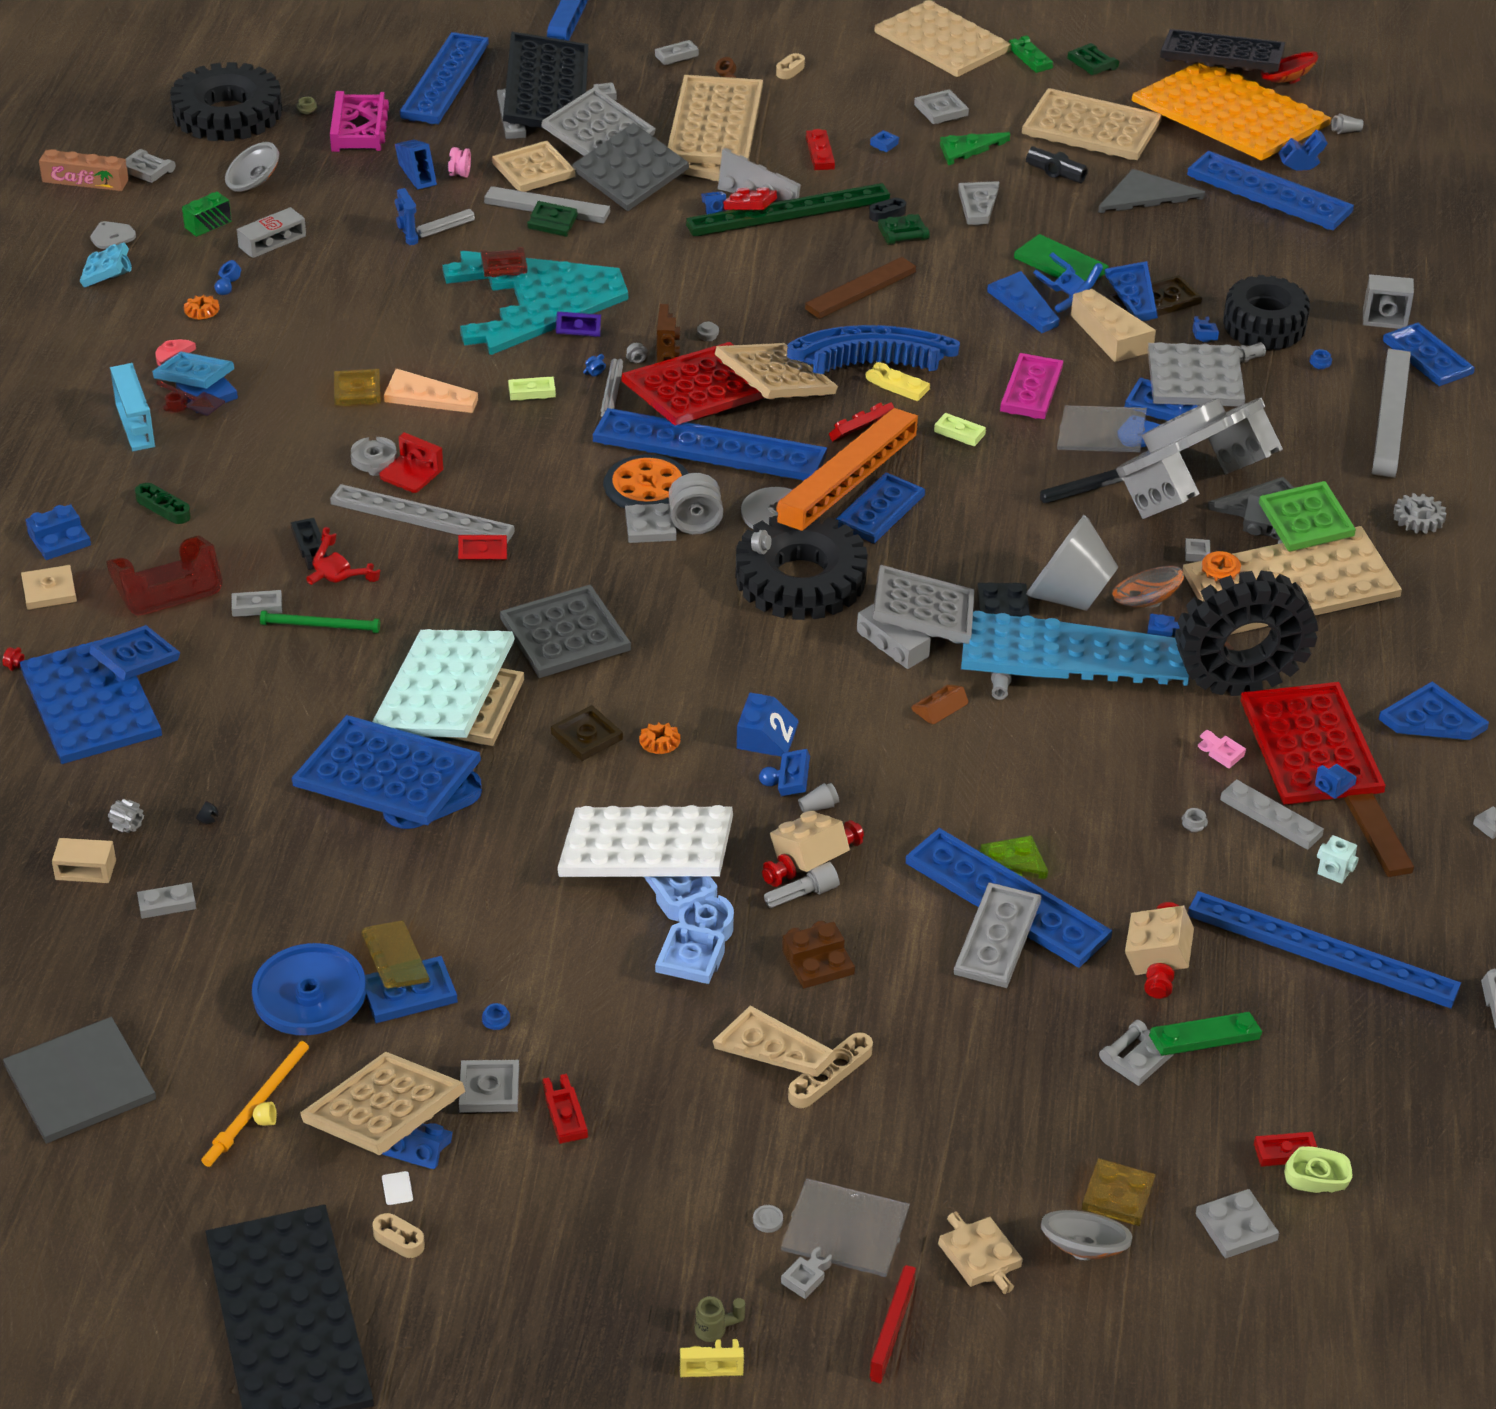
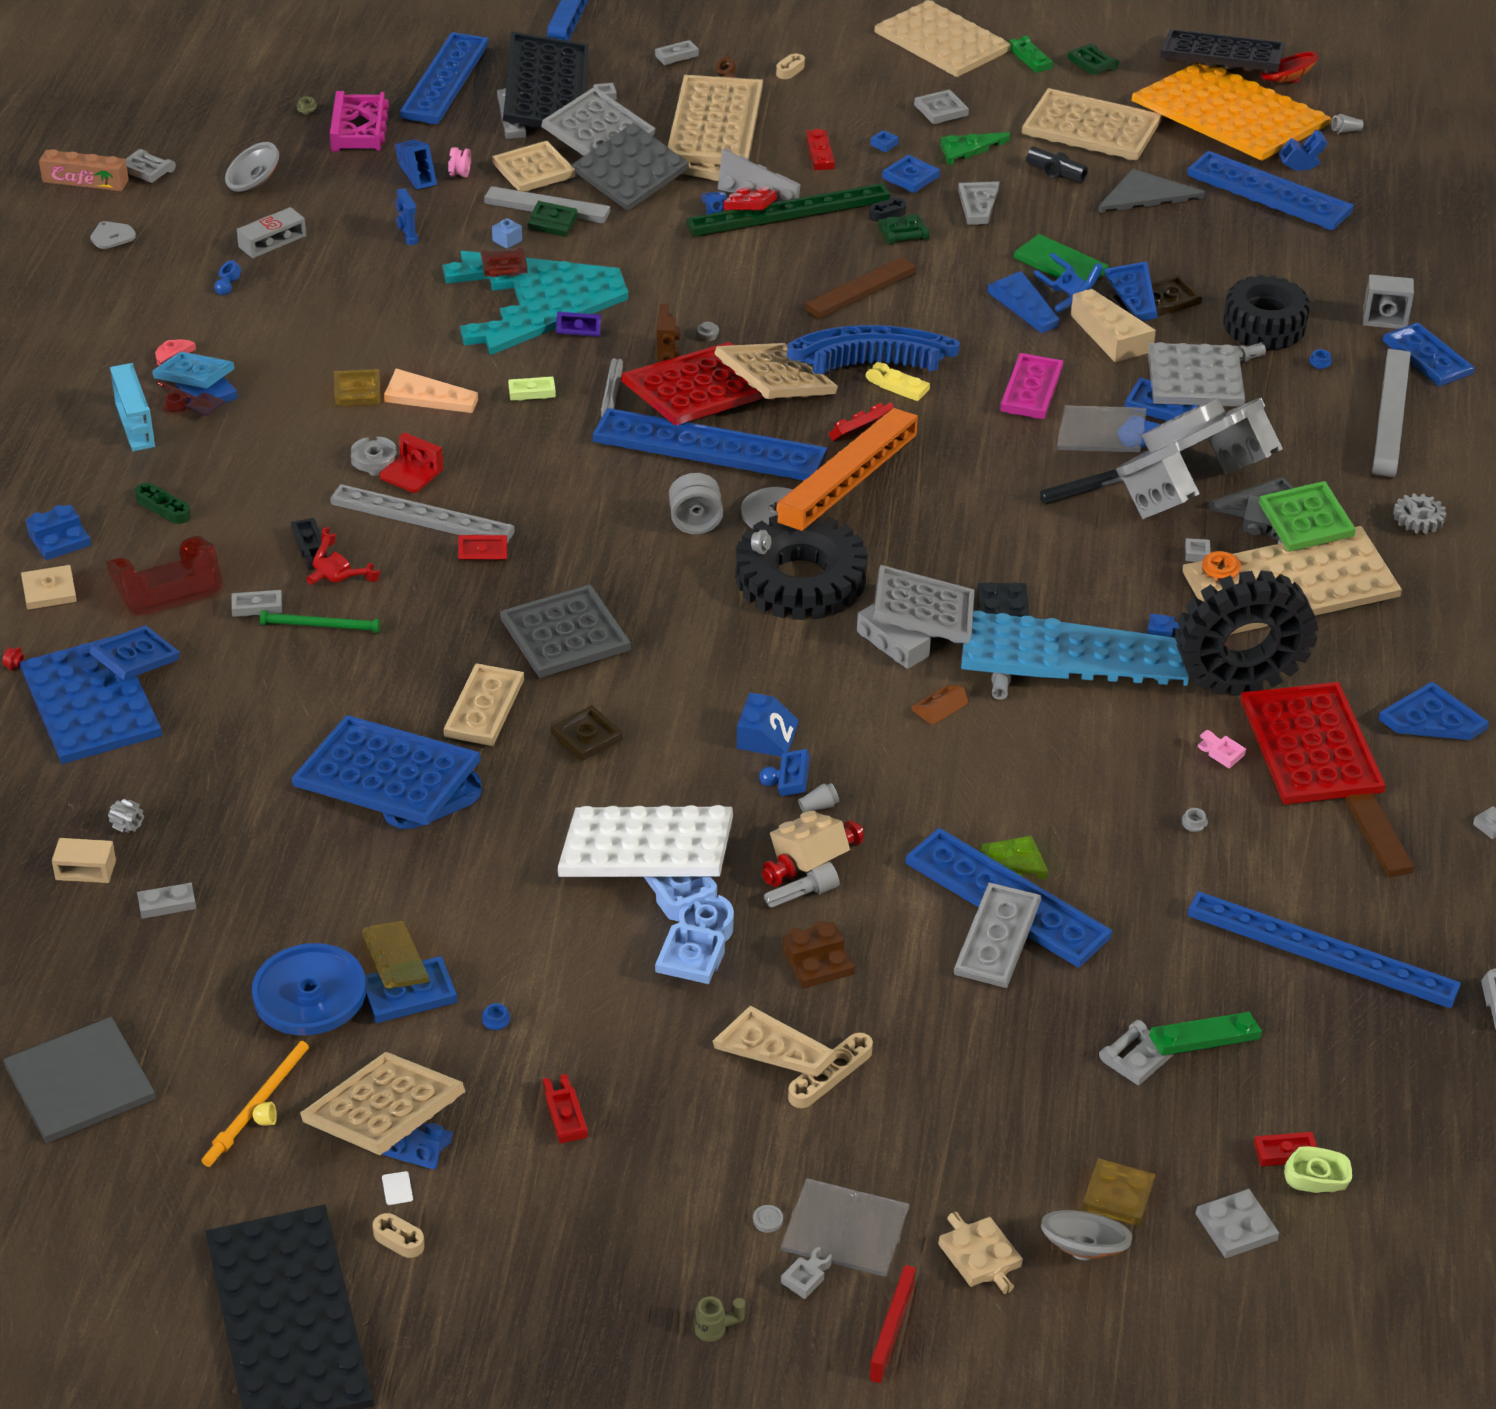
(106, 264): medium azure plate -> none
(199, 90): black tyre -> none
(205, 813): black hinge -> none
(206, 213): green brick -> none
(208, 308): orange gear -> none
(444, 682): light aqua plate -> none
(445, 223): light grey axle -> none
(489, 1086): light grey plate -> none
(507, 233): none -> medium blue plate
(595, 365): blue plate -> none
(636, 353): light grey plate -> none
(642, 482): orange wedge -> none
(649, 523): light grey plate -> none
(662, 745): orange gear -> none
(711, 1361): light yellow plate -> none
(880, 507): blue tile -> none
(911, 173): none -> blue plate
(960, 429): yellowish green plate -> none
(1076, 570): light grey cone -> none
(1149, 587): clear dish -> none
(1159, 945): tan brick -> none
(1204, 330): blue plate -> none
(1272, 814): light grey plate -> none
(1334, 780): blue bracket -> none
(1337, 859): light aqua brick -> none

